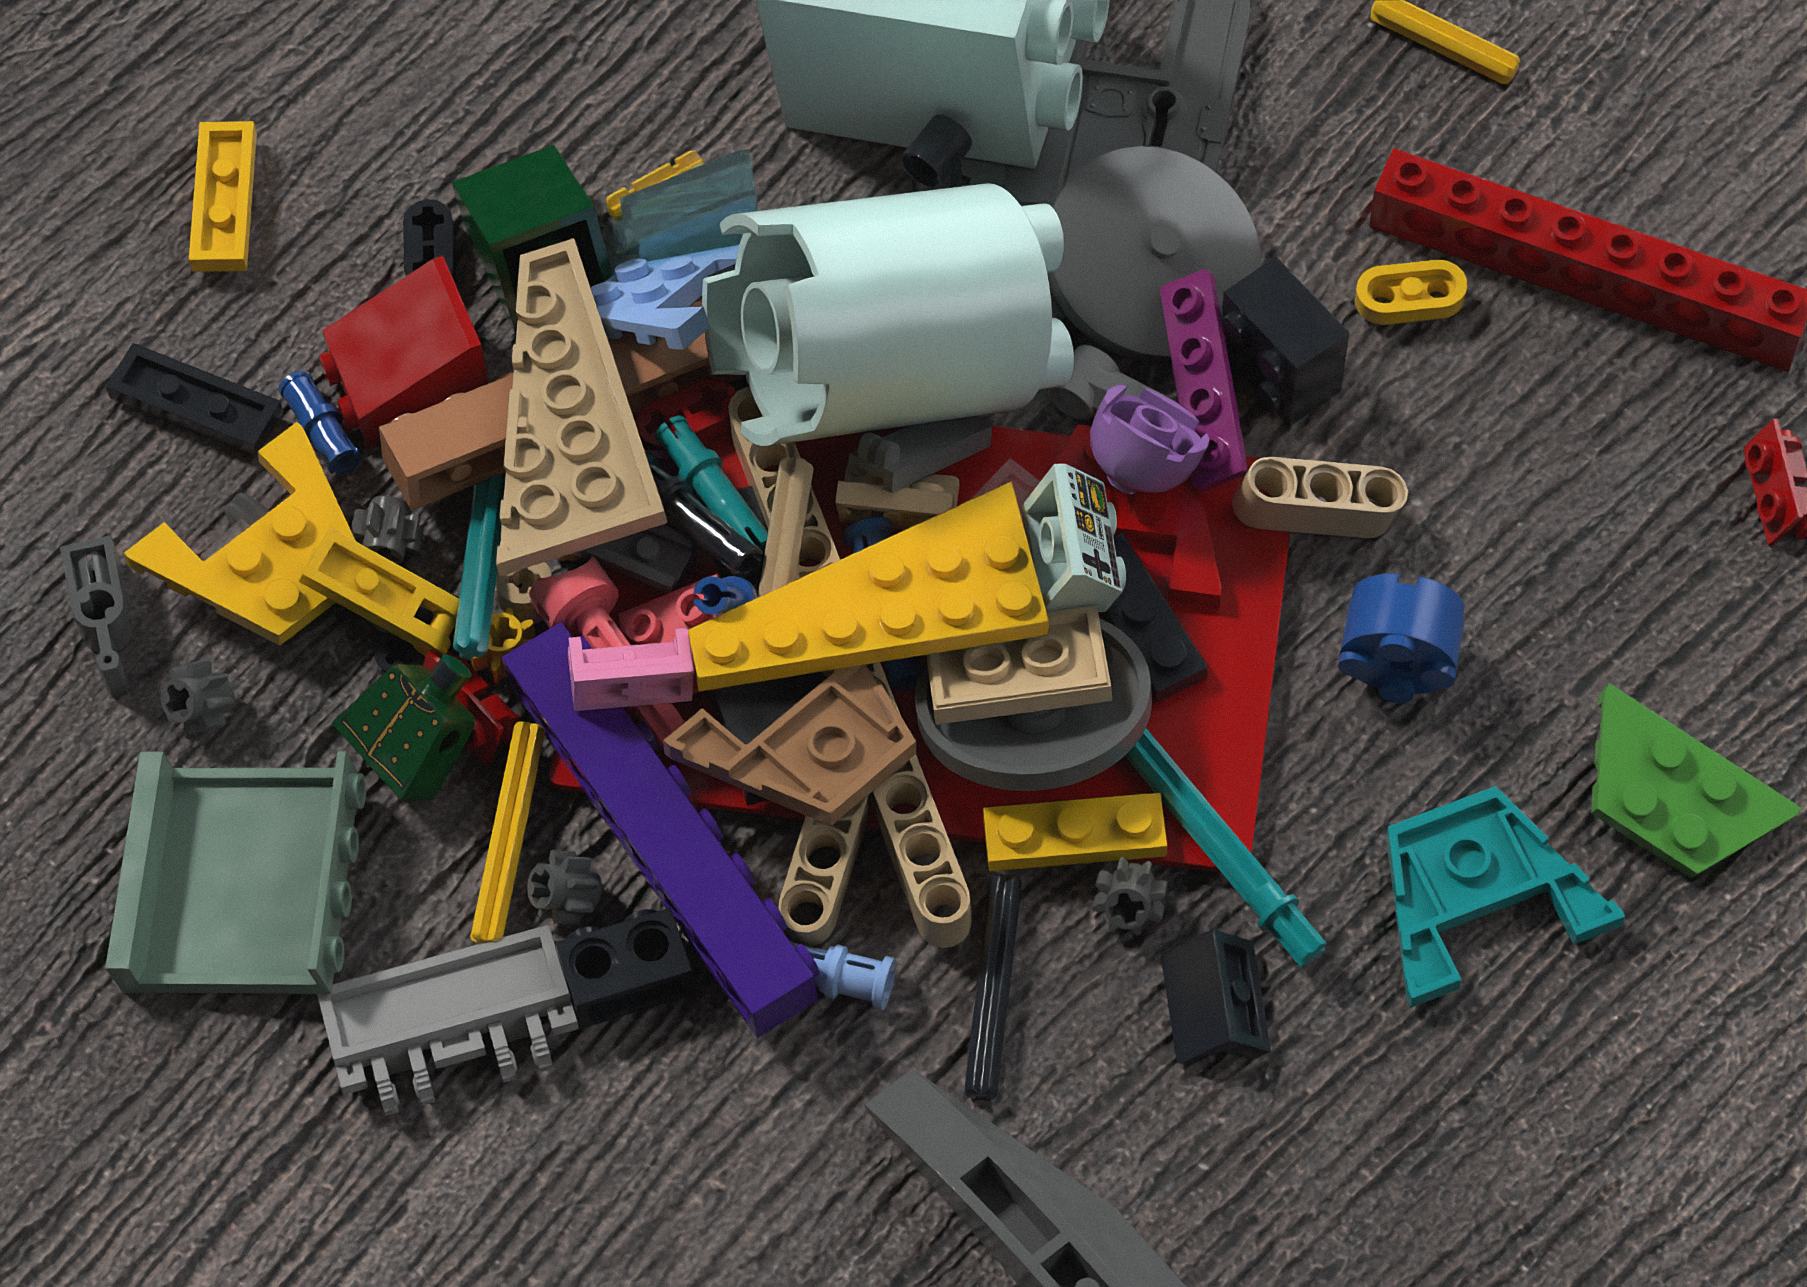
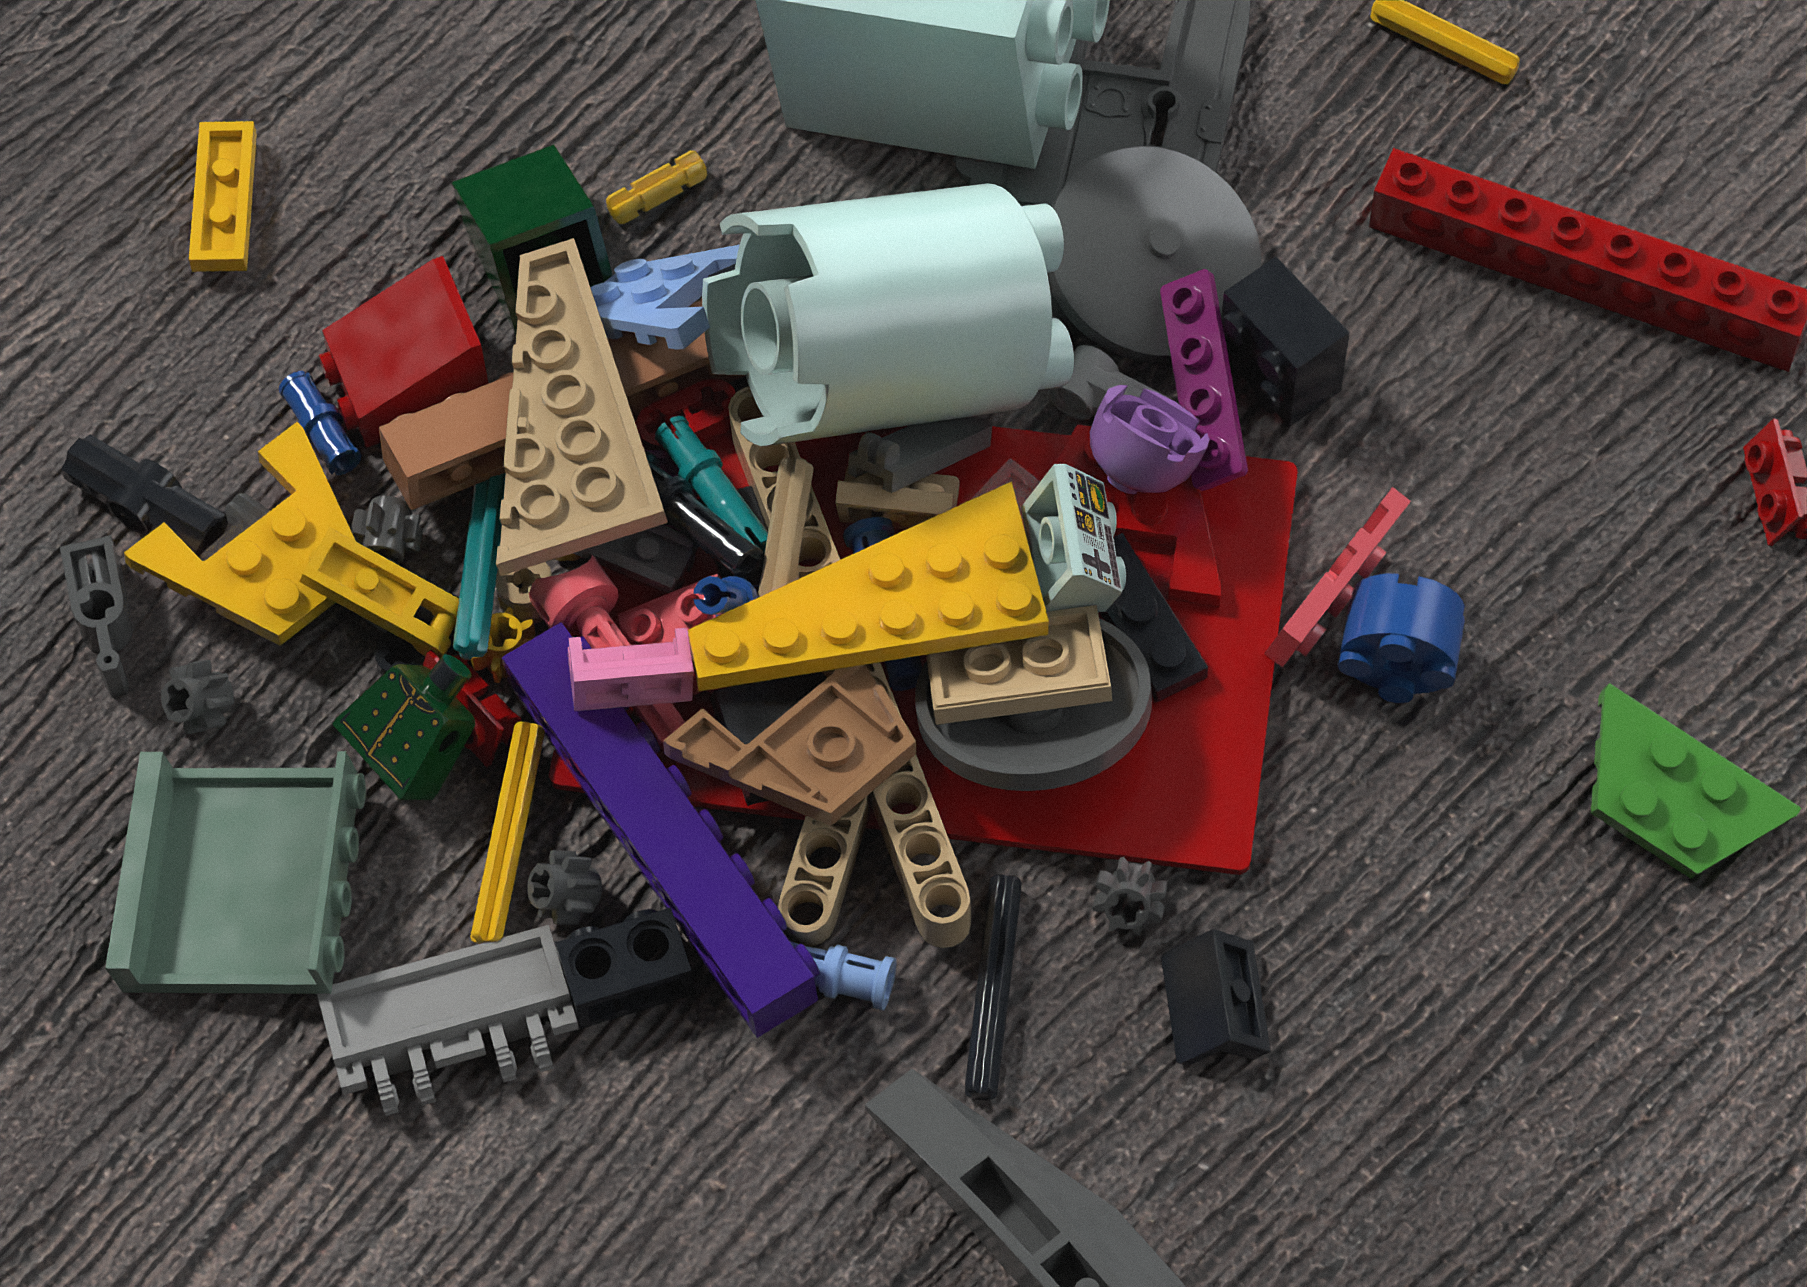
(142, 493): none -> black piece
(194, 399): black plate -> none
(415, 247): black beam -> none
(686, 210): clear light blue slope -> none
(936, 155): black piece -> none
(1074, 831): yellow plate -> none
(1259, 890): teal axle -> none
(1333, 589): none -> coral wing
(1340, 484): tan beam -> none
(1408, 290): yellow plate -> none
(1470, 864): teal wing -> none

